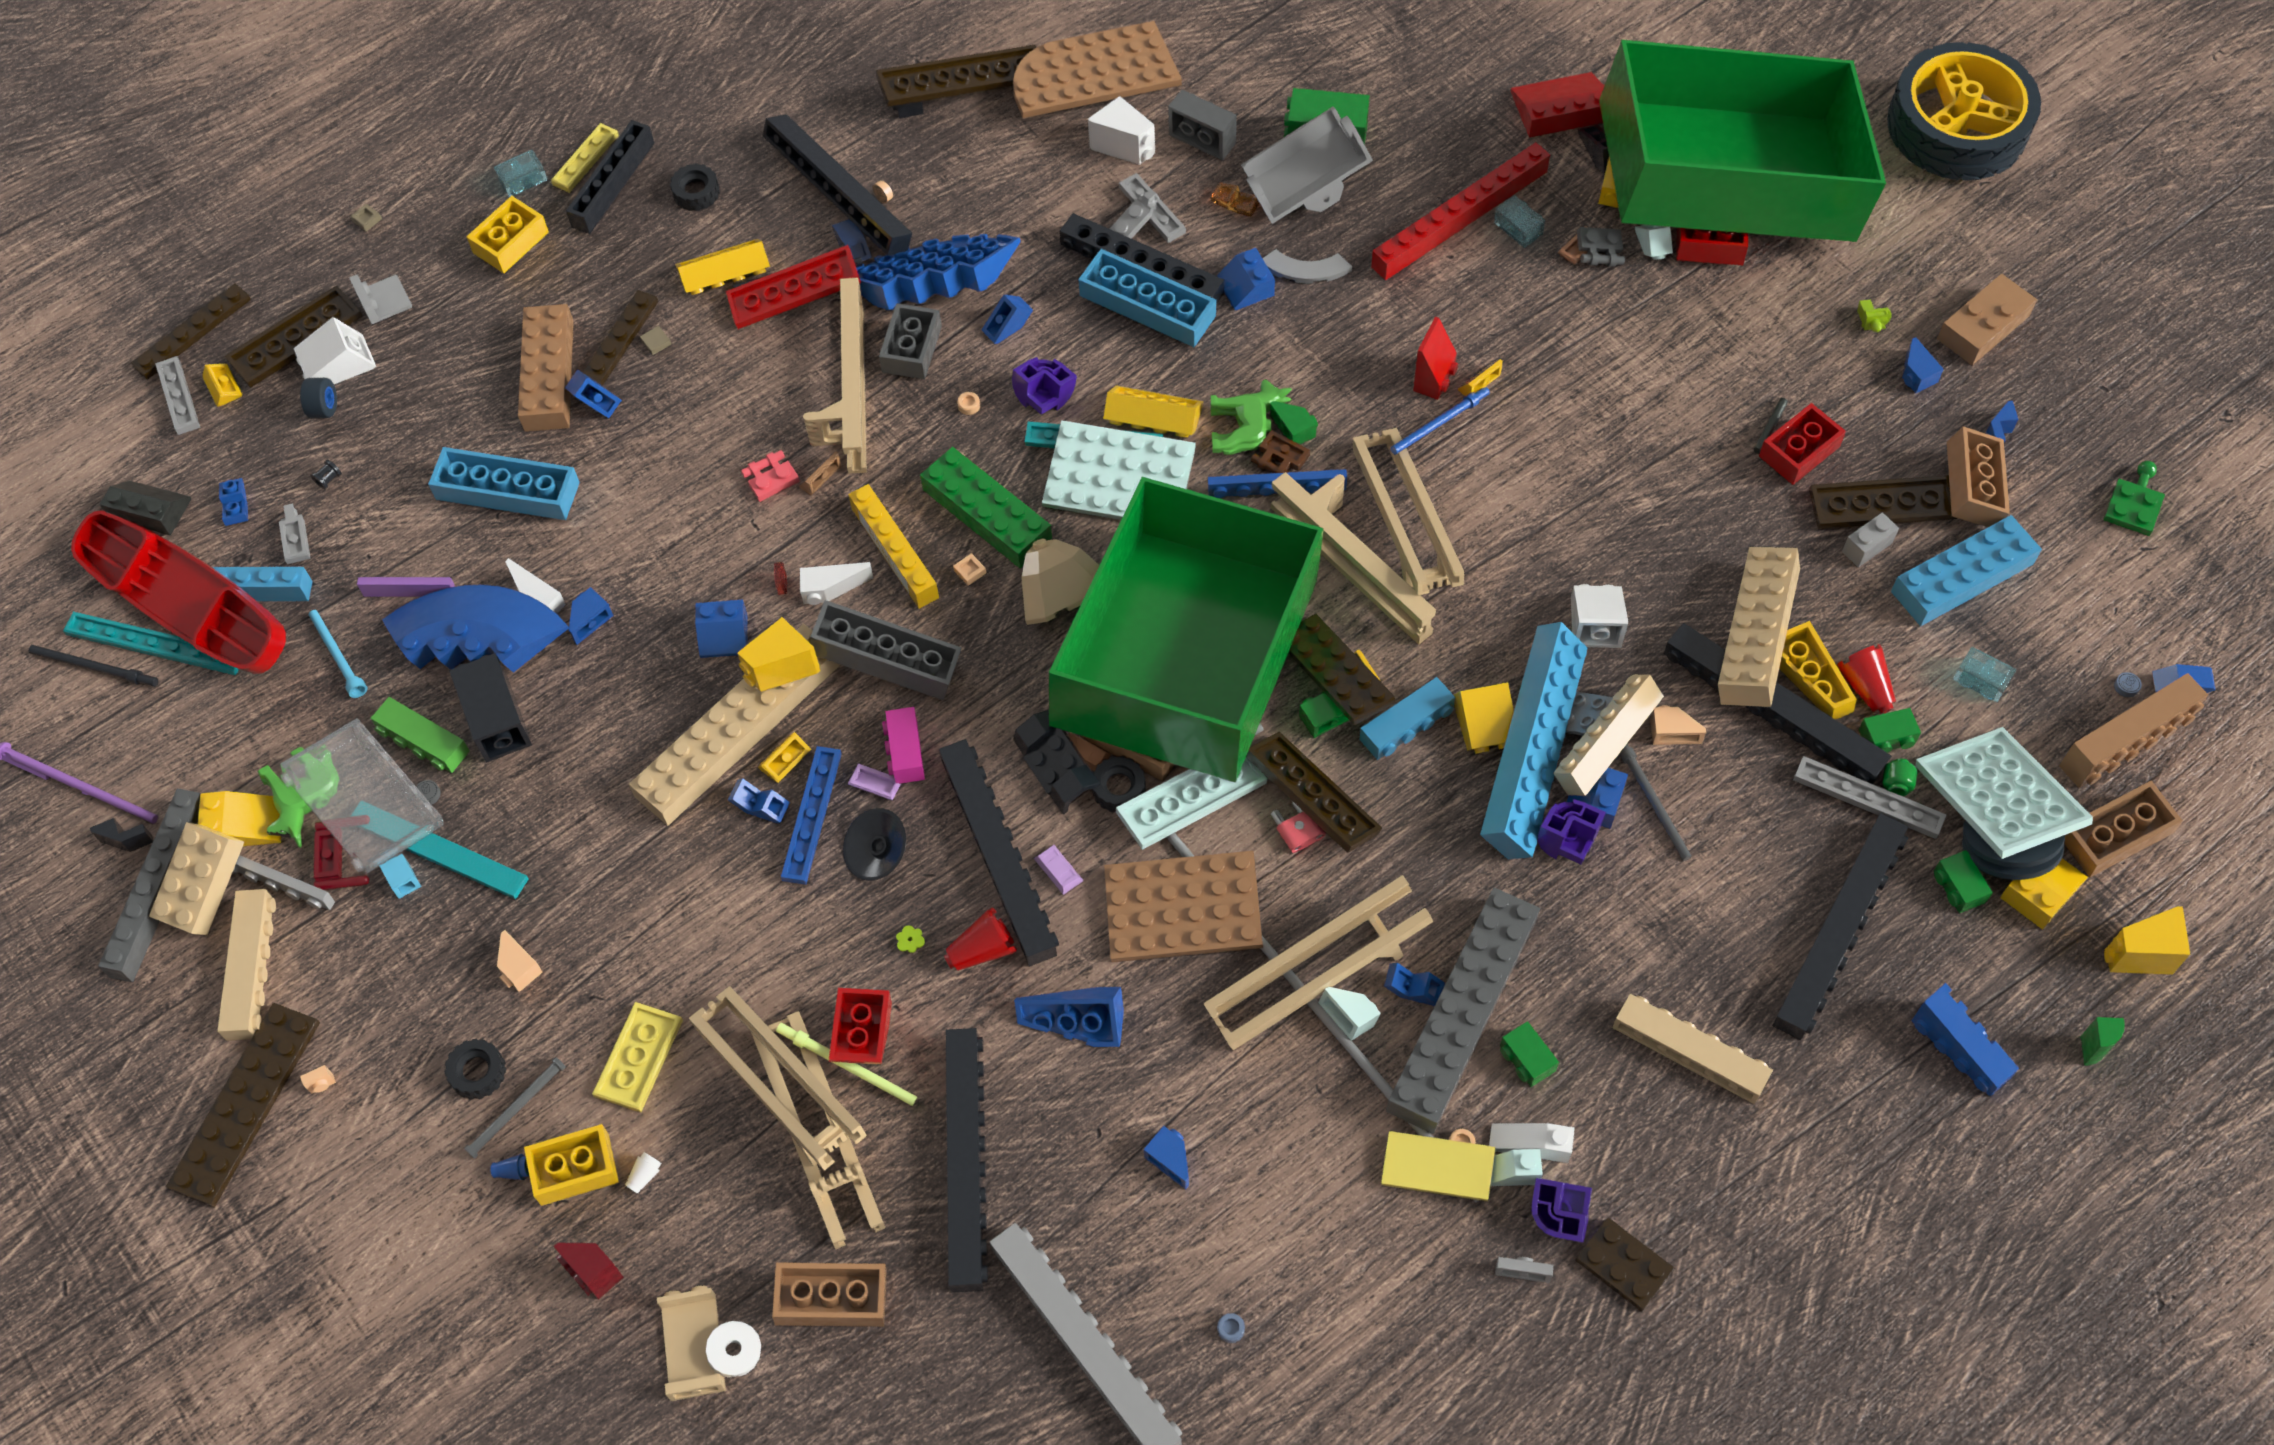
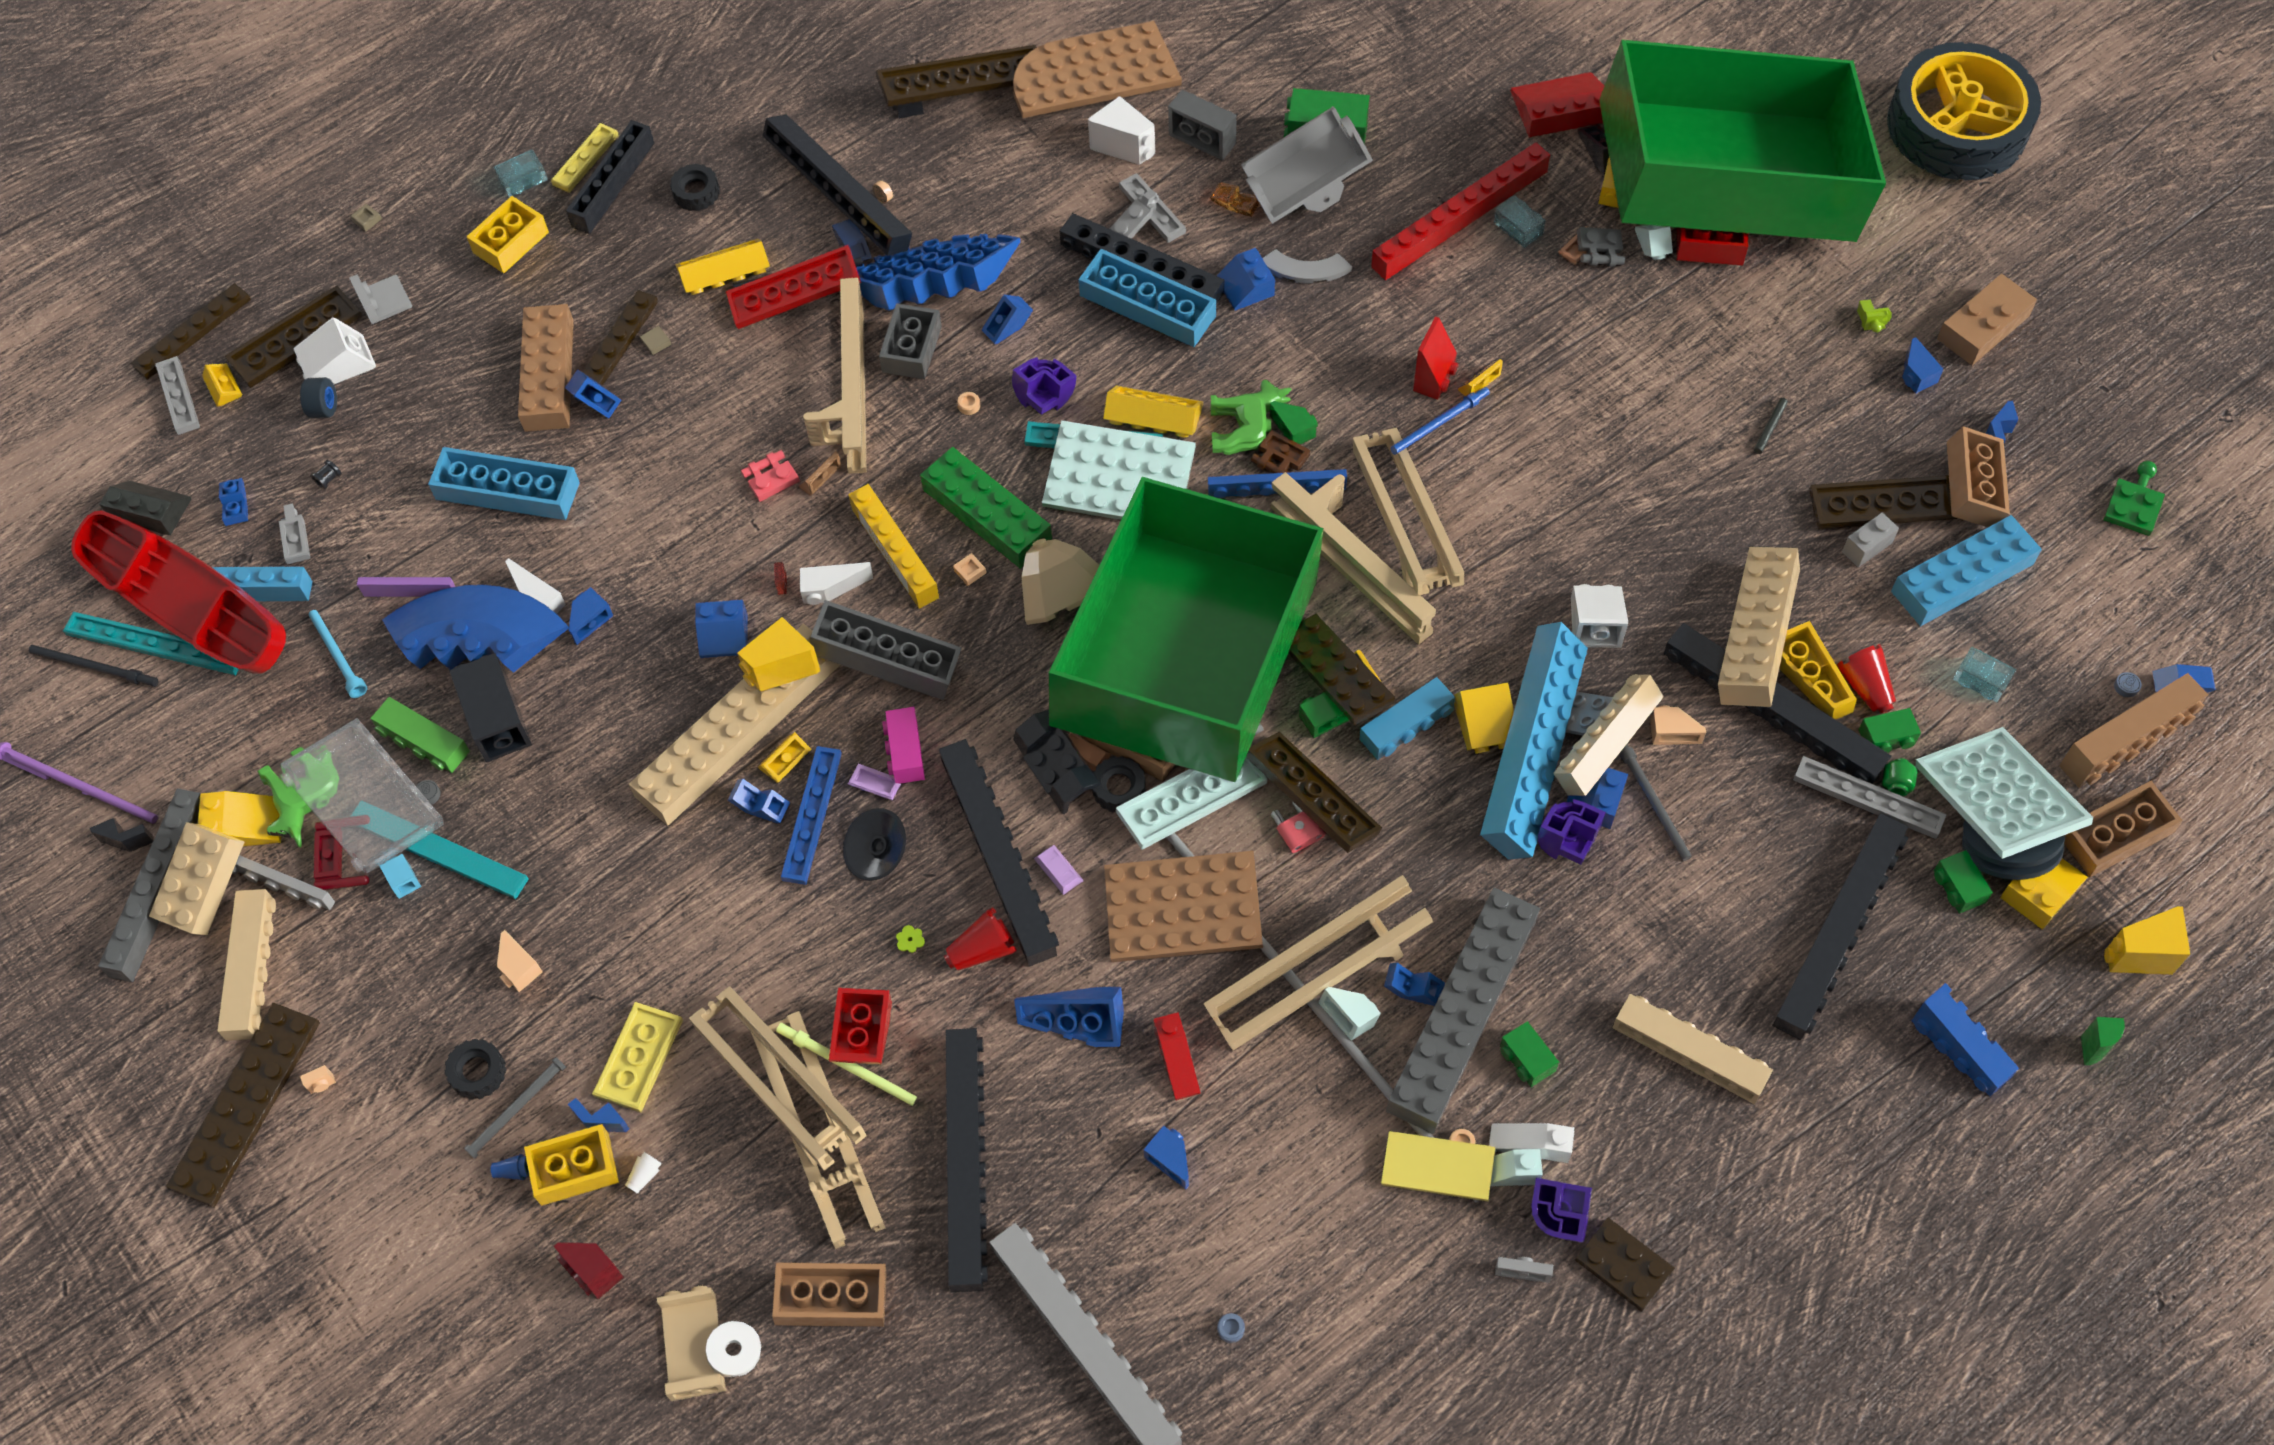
(606, 1116): none -> blue slope
(1176, 1056): none -> red slope
(1802, 443): red brick -> none

